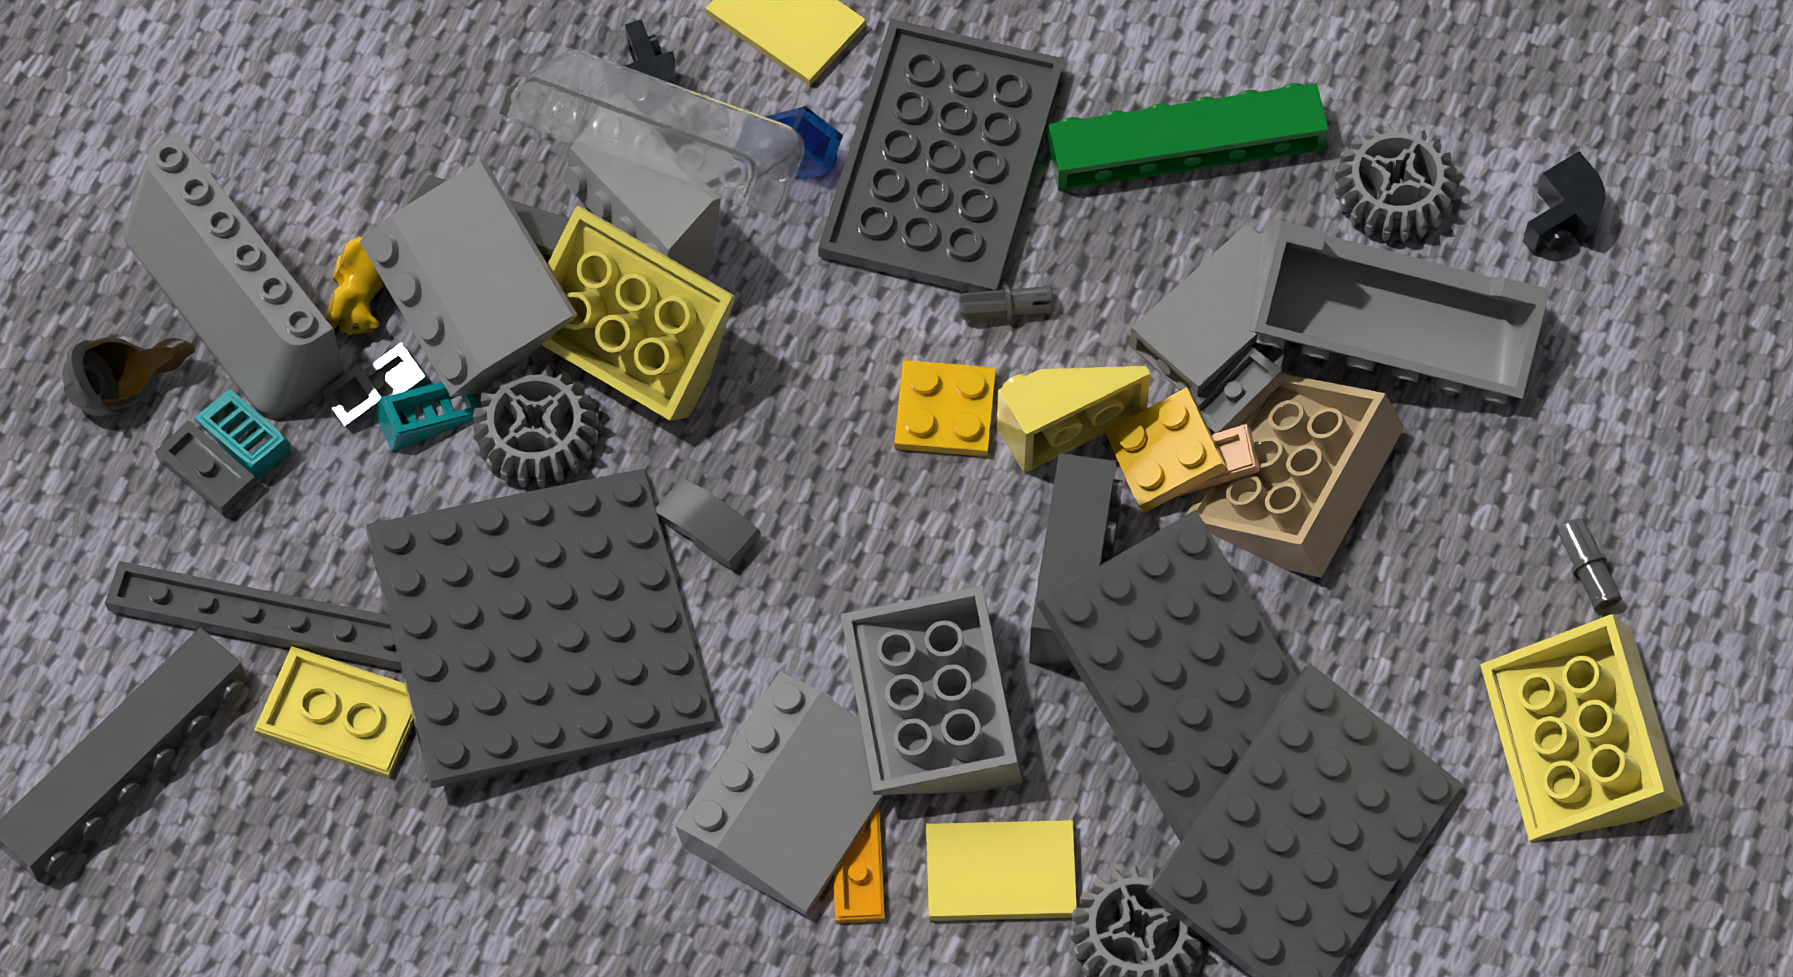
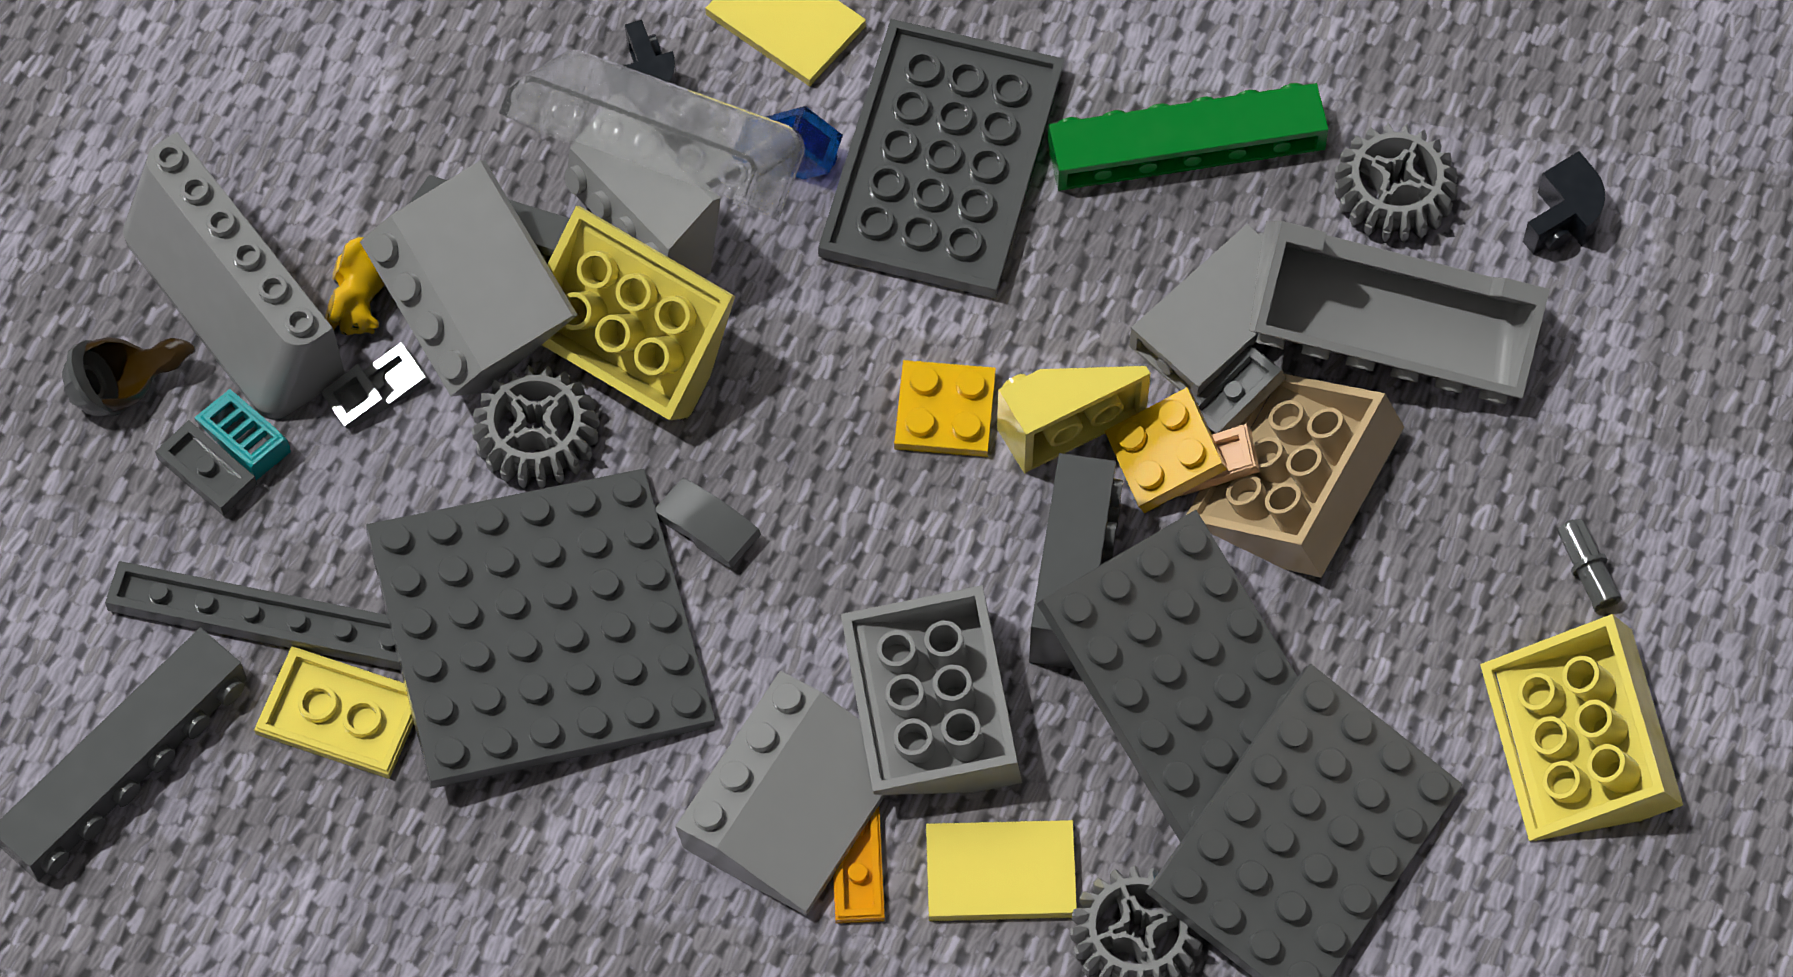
(414, 431): teal slope -> none
(1005, 303): dark grey axle -> none

